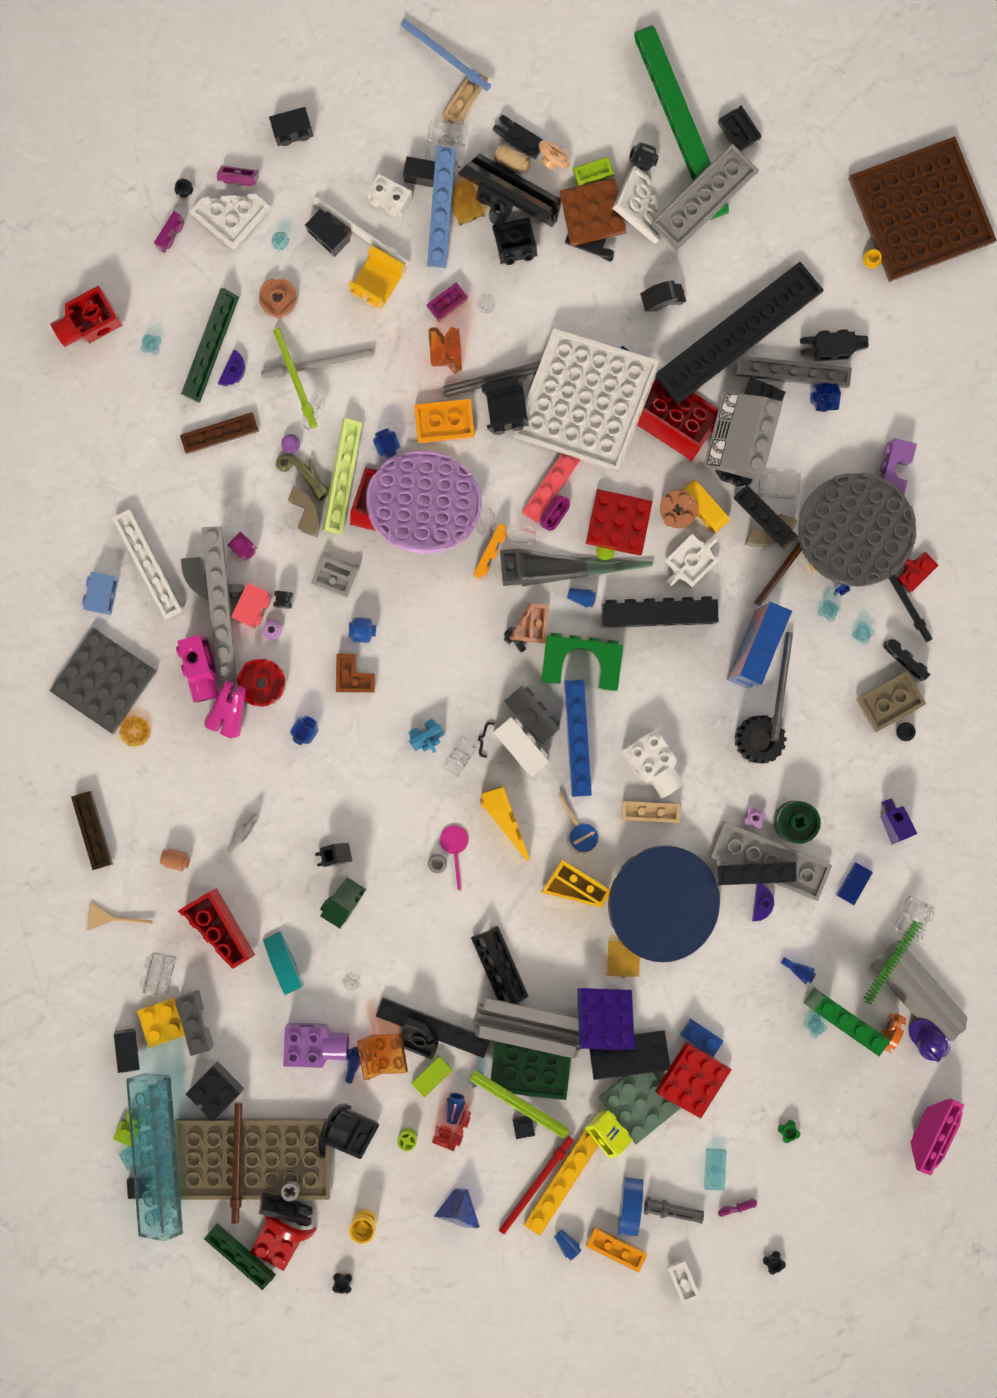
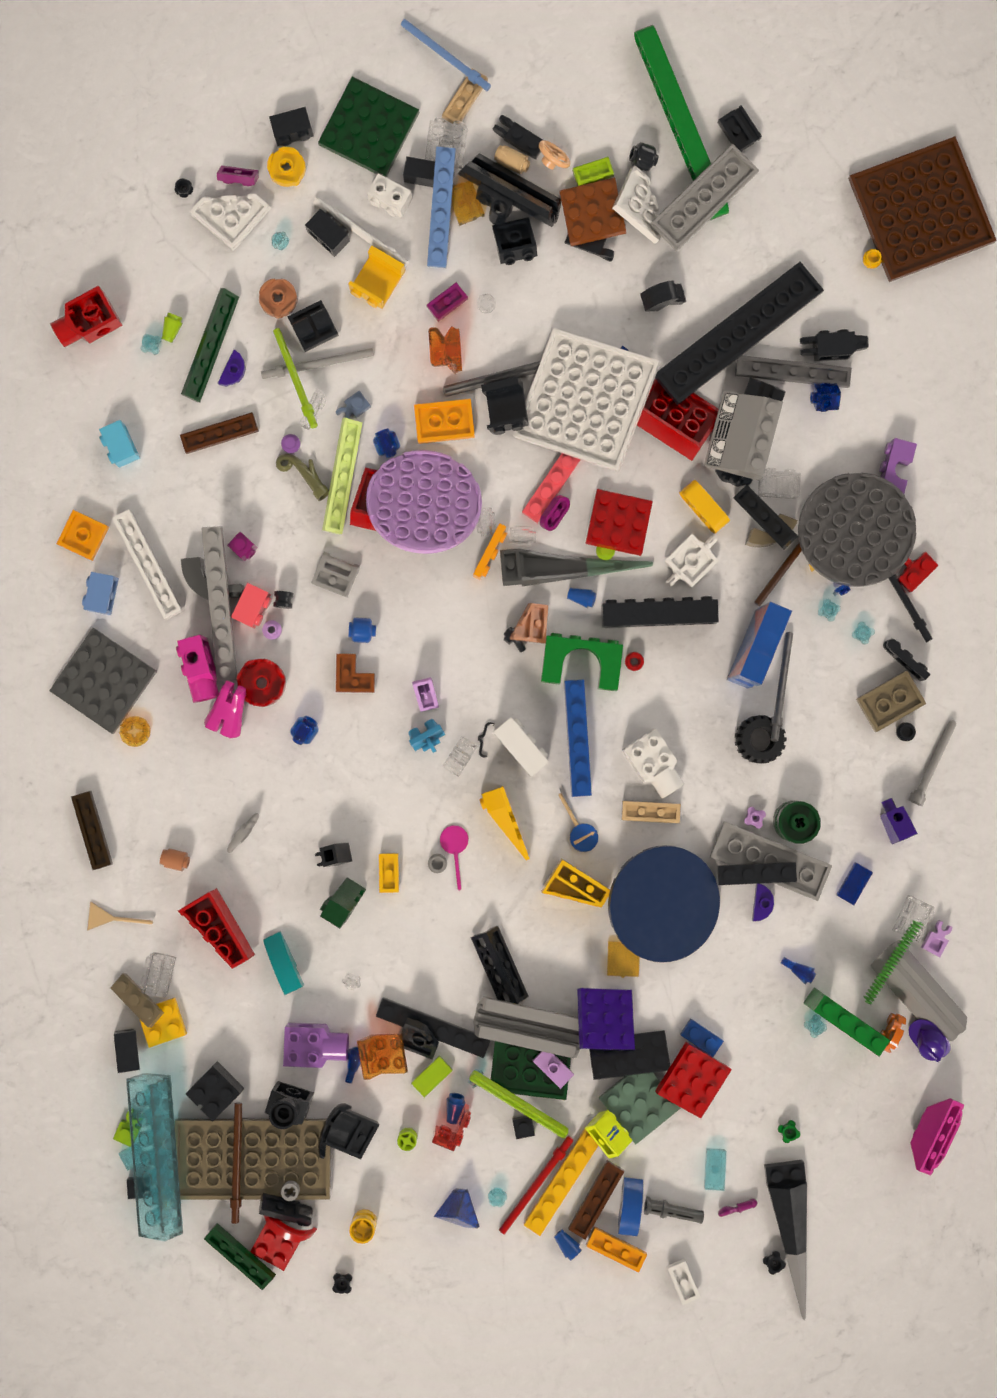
(82, 535): none -> light orange plate
(119, 443): none -> medium azure brick
(138, 1002): none -> dark tan plate
(171, 228): magenta plate -> none
(171, 326): none -> lime cone
(190, 1012): dark grey arch -> none
(280, 158): none -> yellow plate
(288, 1105): none -> black brick
(310, 519): dark tan brick -> none
(313, 326): none -> black plate
(354, 405): none -> sand blue plate
(368, 127): none -> dark green plate
(388, 872): none -> yellow plate
(425, 694): none -> lavender slope
(492, 1197): none -> clear light blue plate
(545, 725): dark grey arch -> none
(553, 1068): none -> lavender plate
(596, 1199): none -> reddish brown plate
(640, 659): none -> red plate
(671, 516): nougat plate -> none
(788, 1196): none -> black plate
(918, 796): none -> light grey piece
(935, 942): none -> lavender plate

